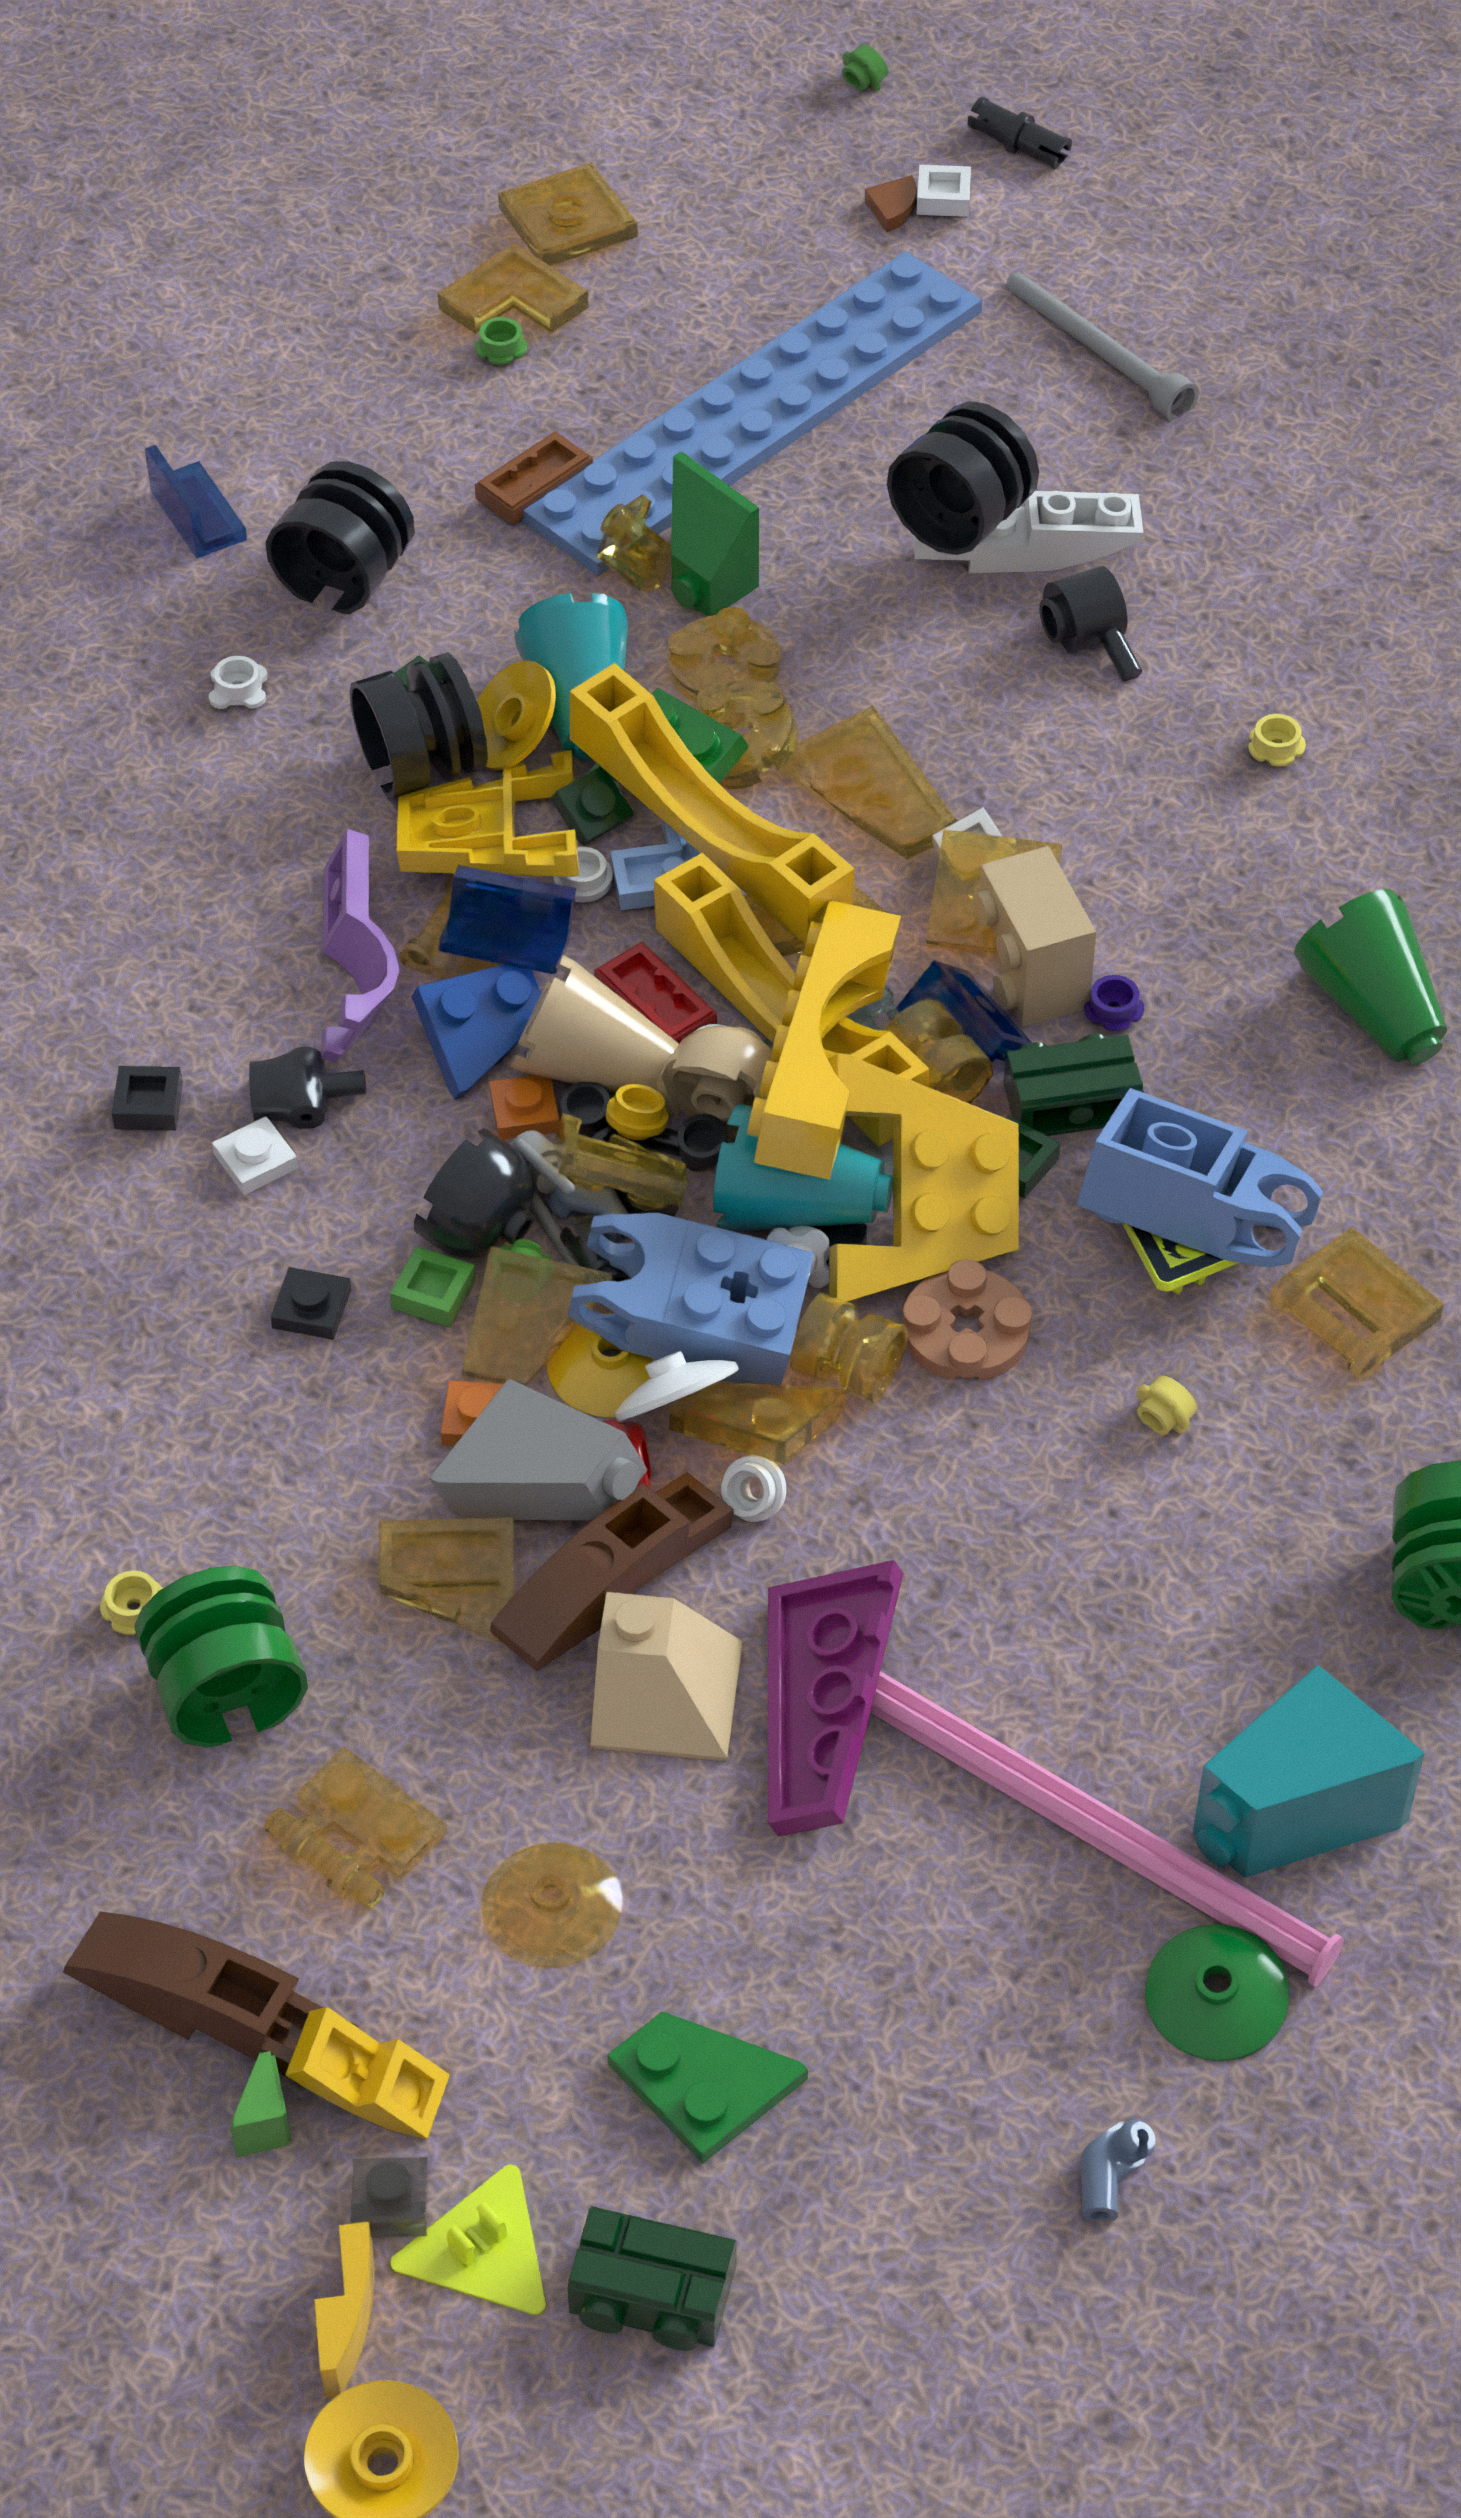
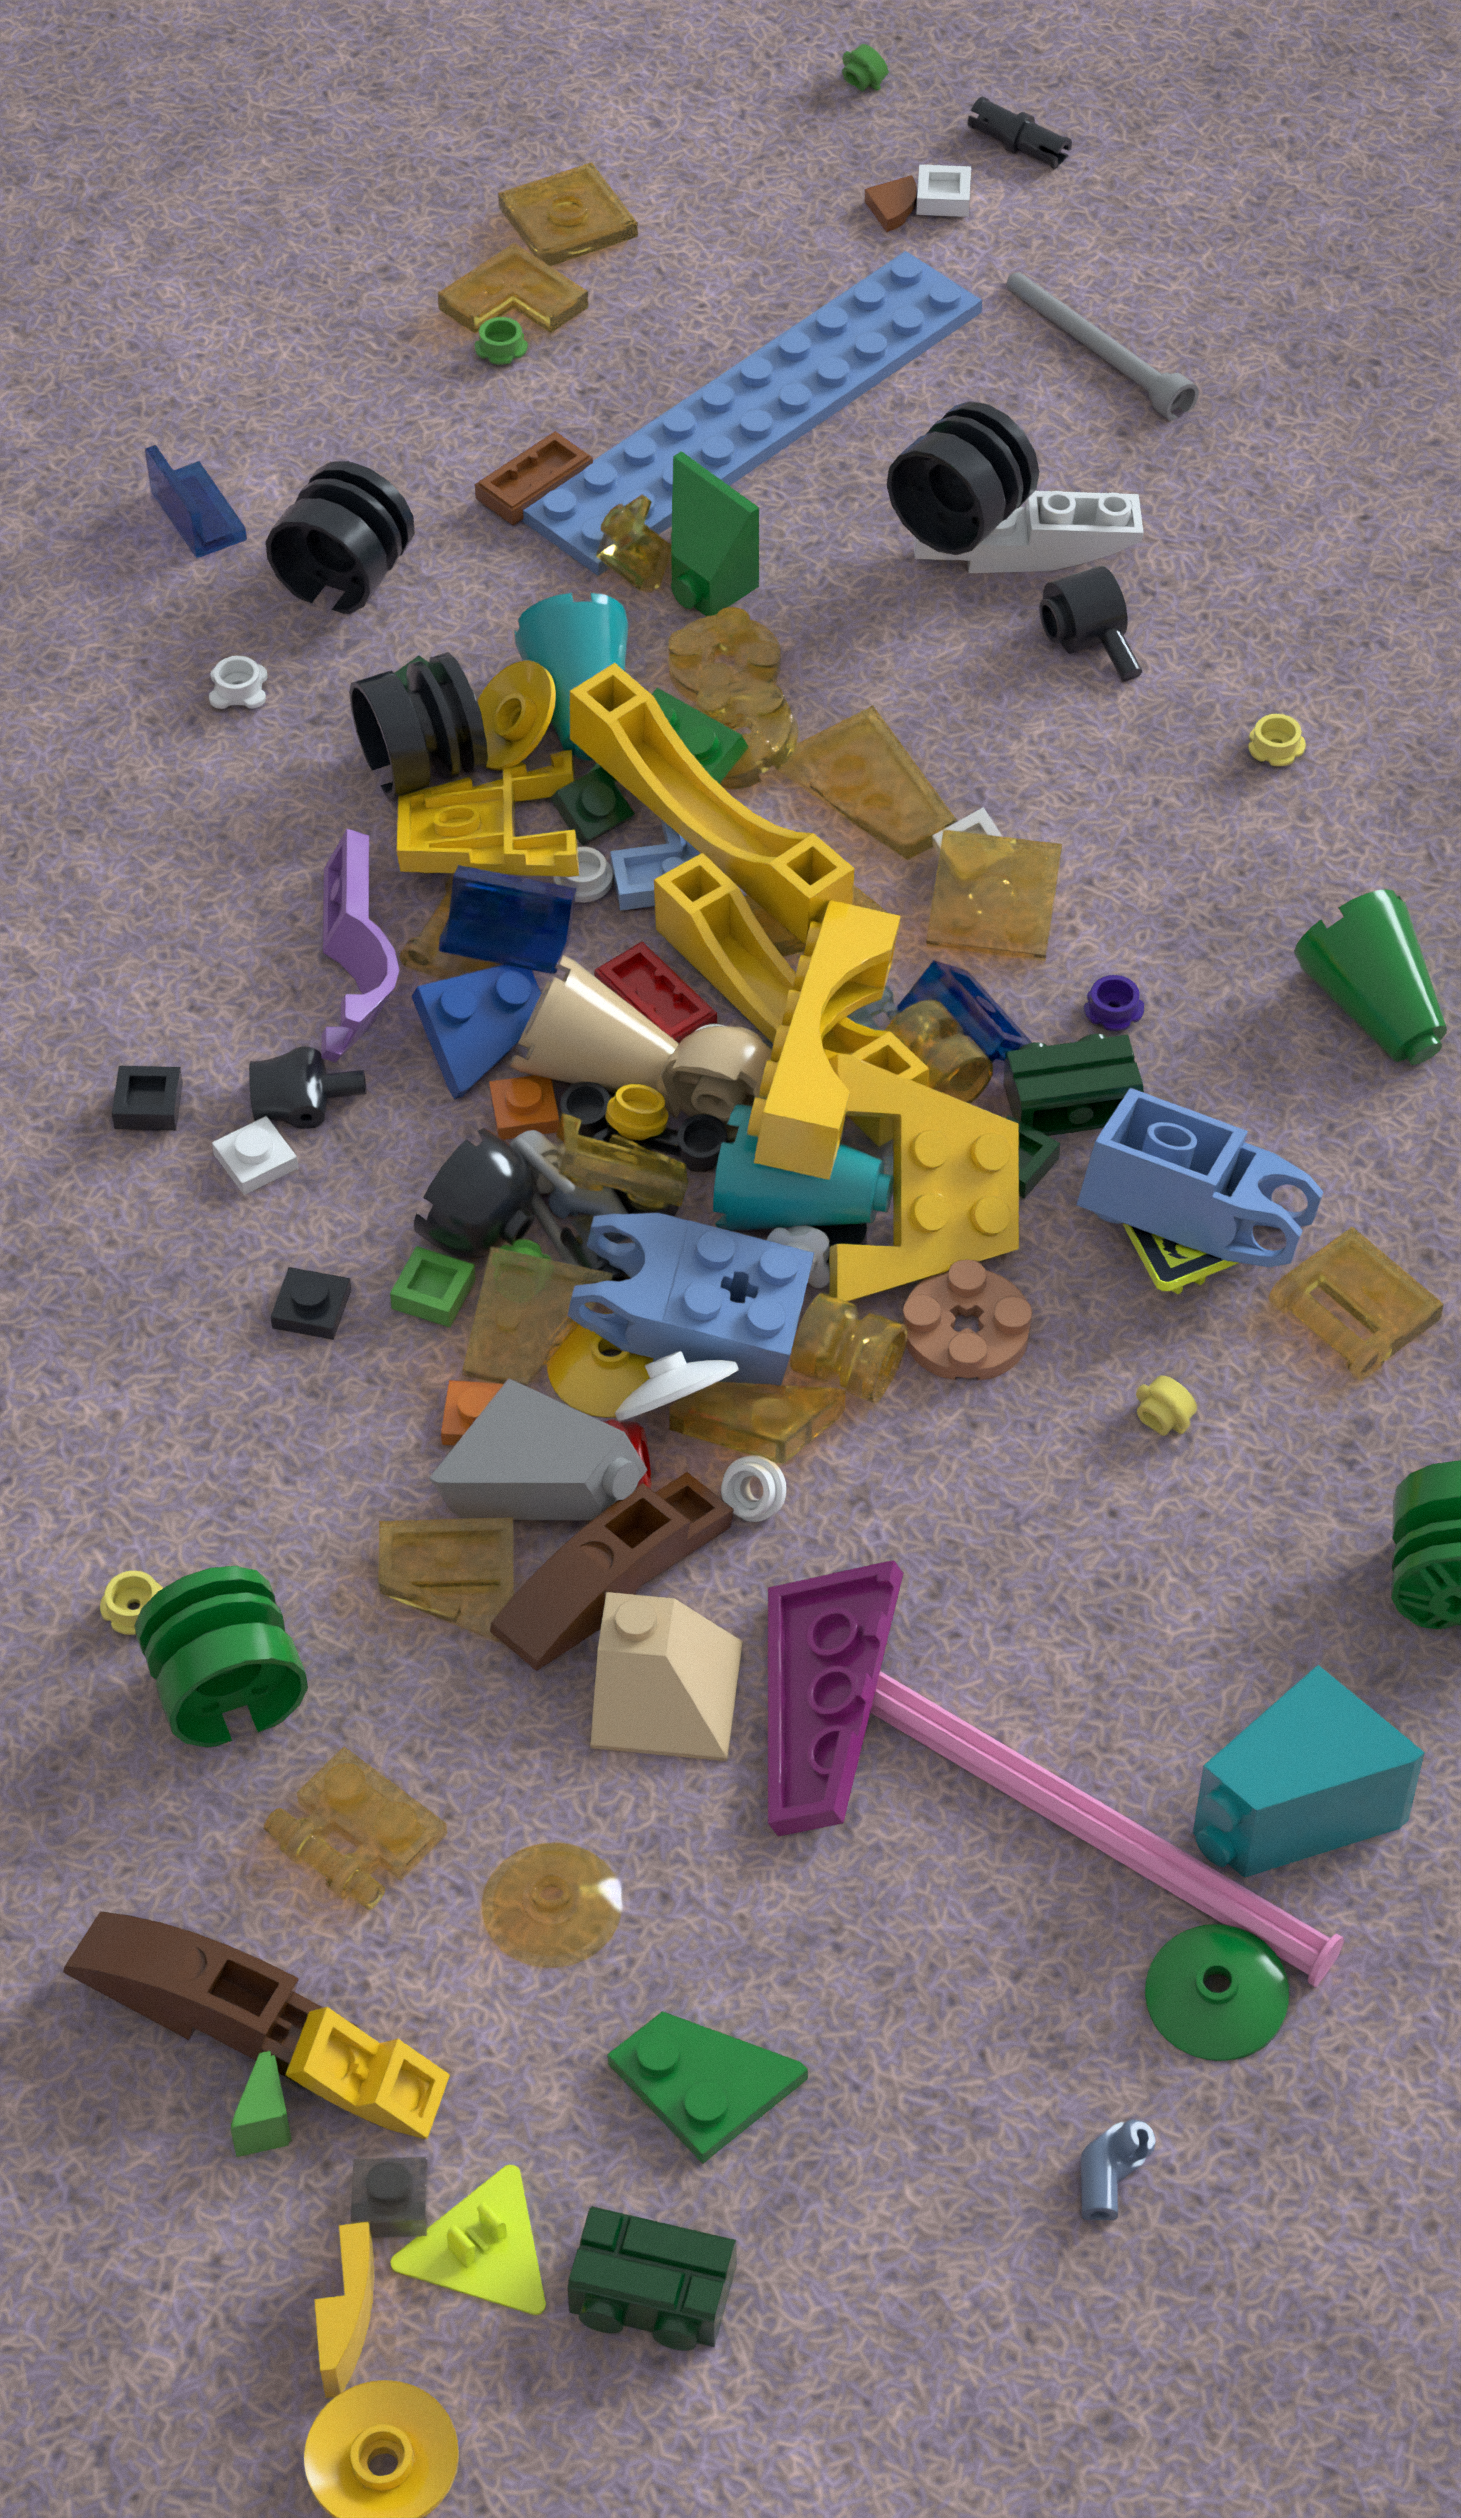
(1039, 934): tan brick -> none

